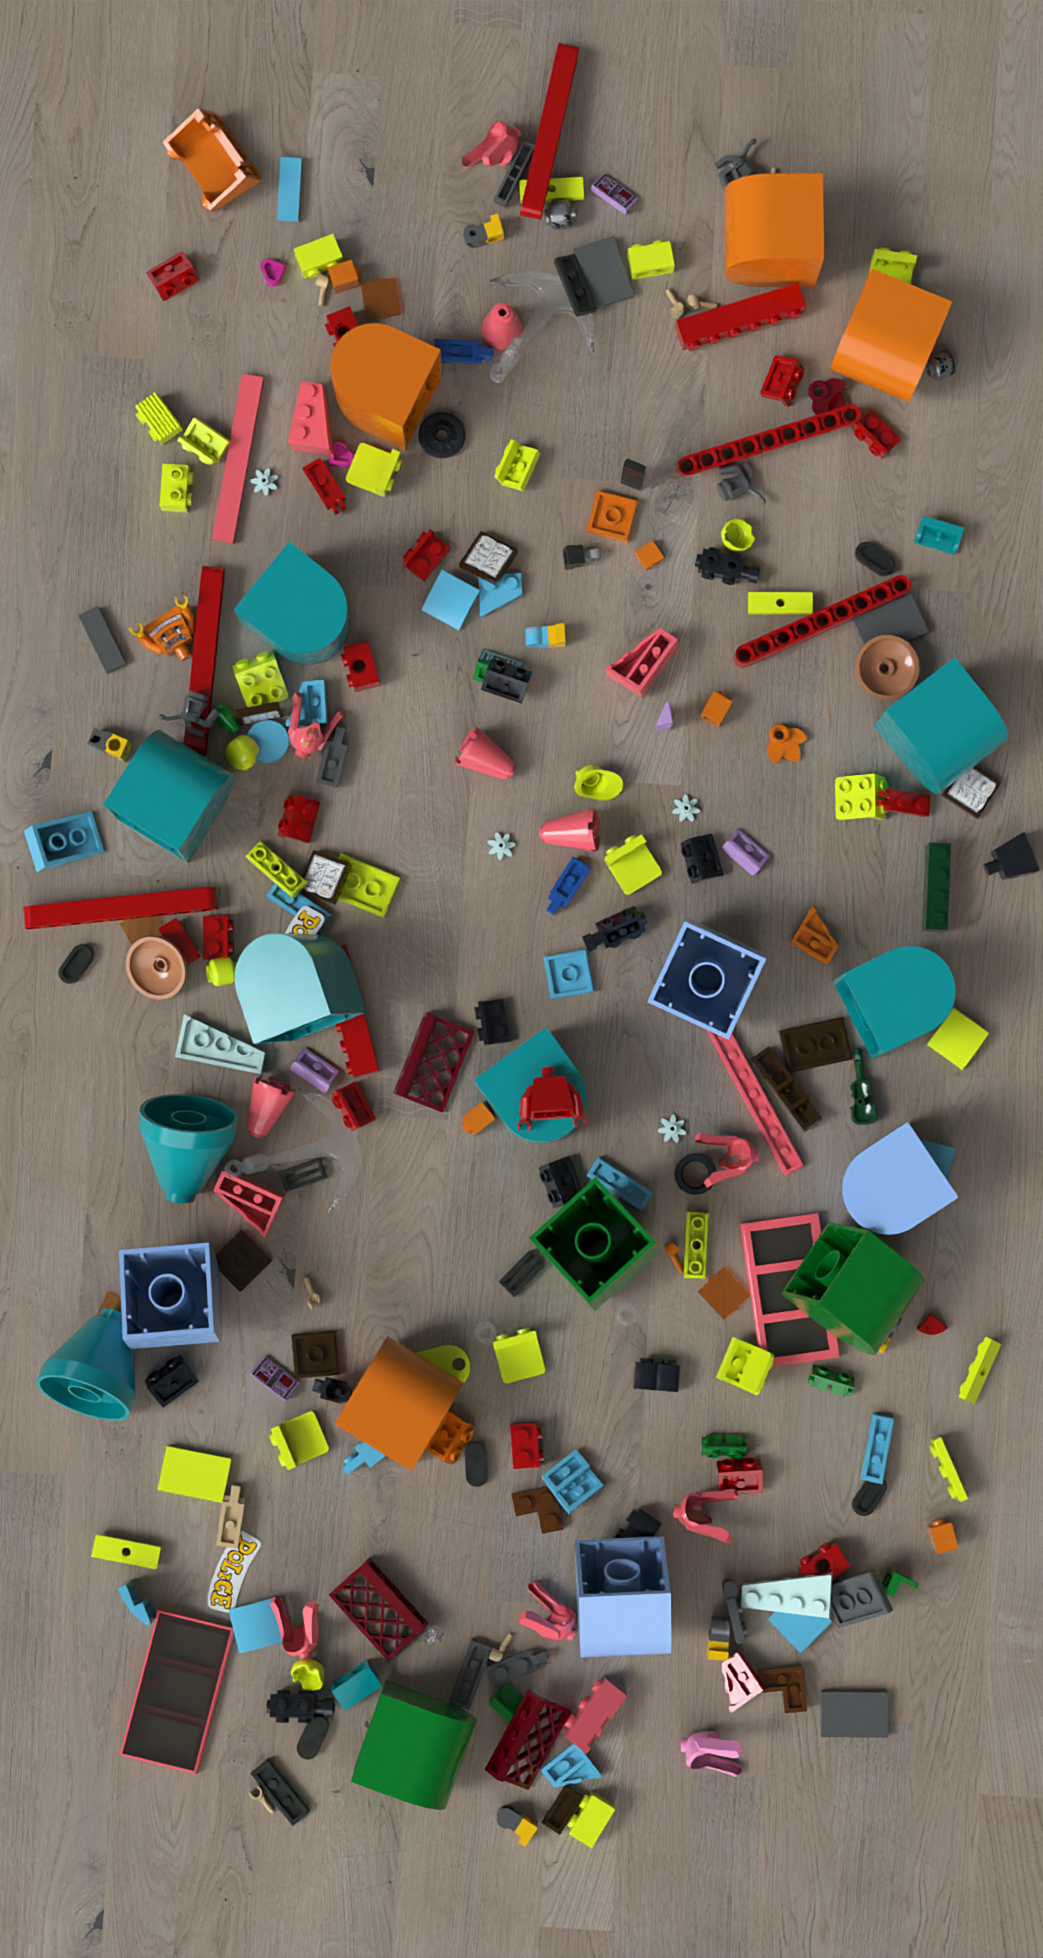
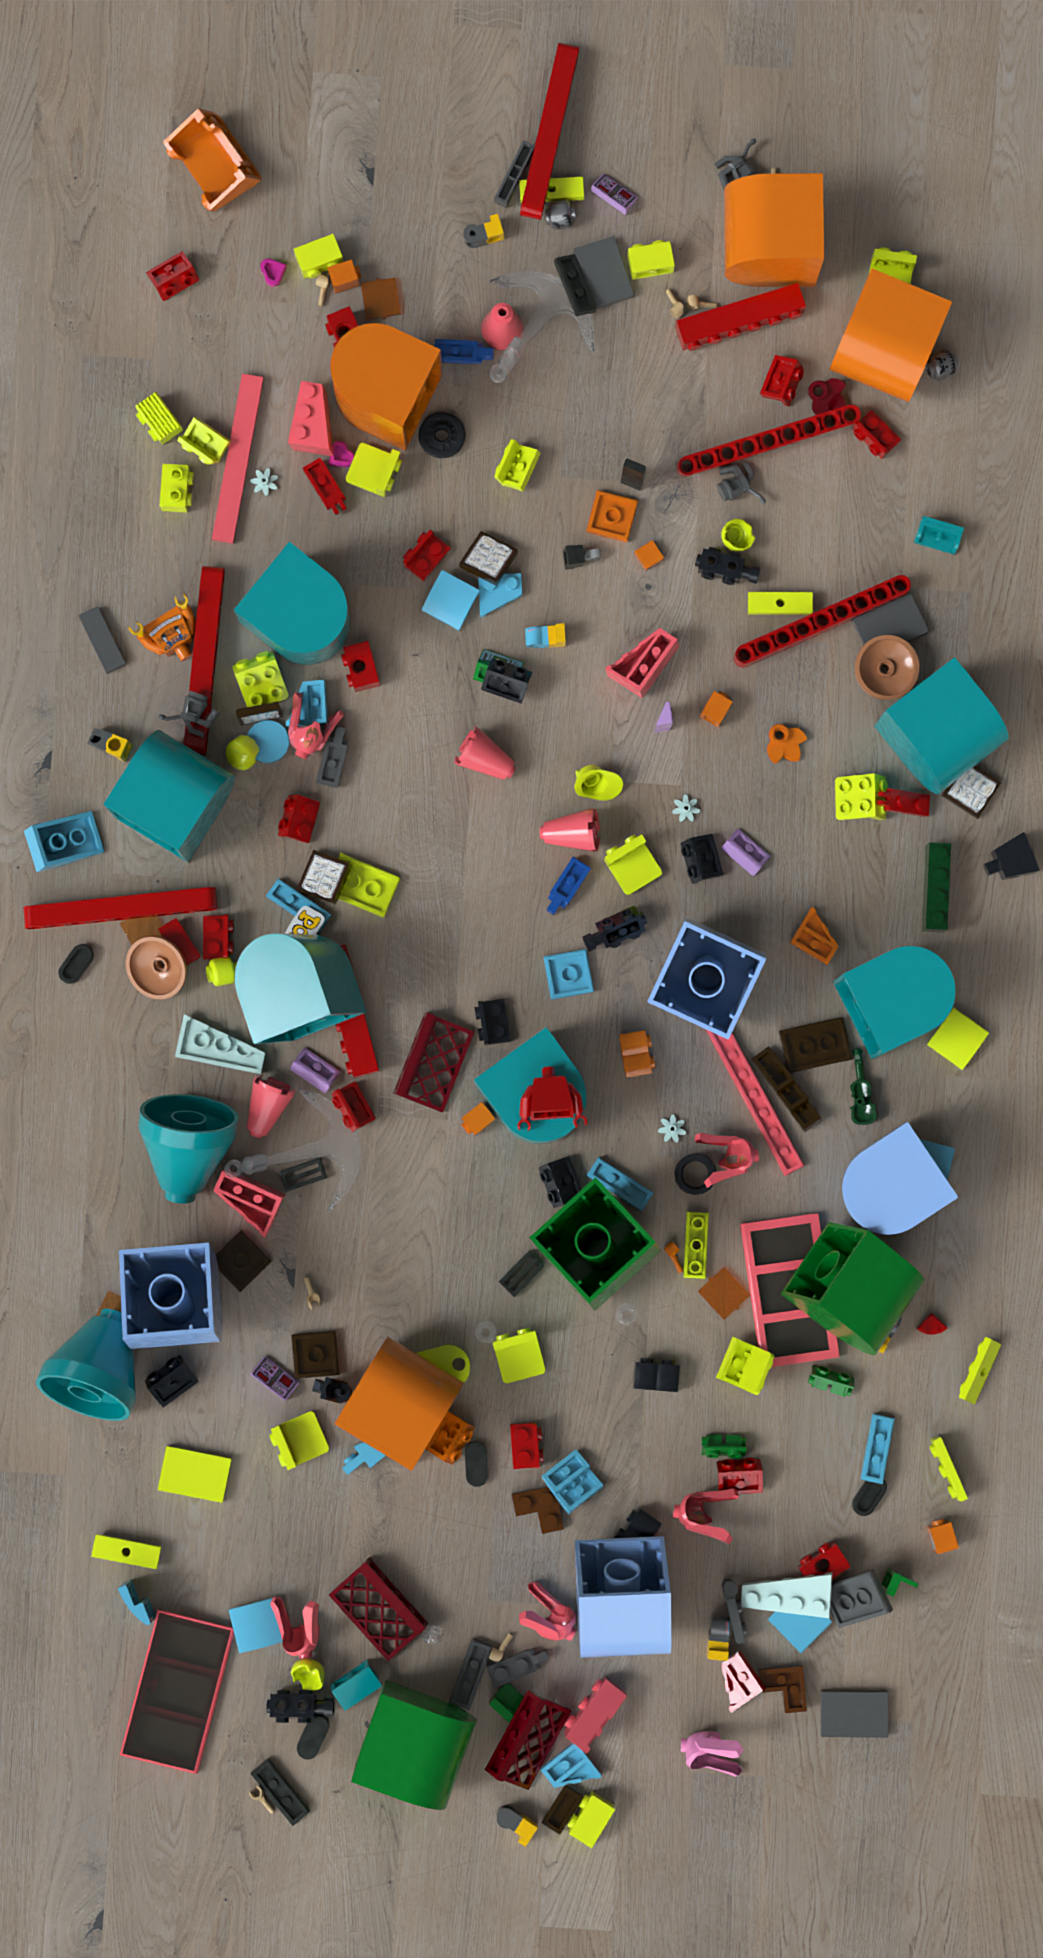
(227, 719): green cone -> none
(231, 1519): tan hinge -> none
(231, 1573): sticker -> none
(285, 877): neon yellow tile -> none
(289, 189): medium azure tile -> none
(498, 146): coral piece -> none
(500, 850): light aqua plant -> none
(635, 1053): none -> orange brick
(874, 559): pearl dark grey tile -> none

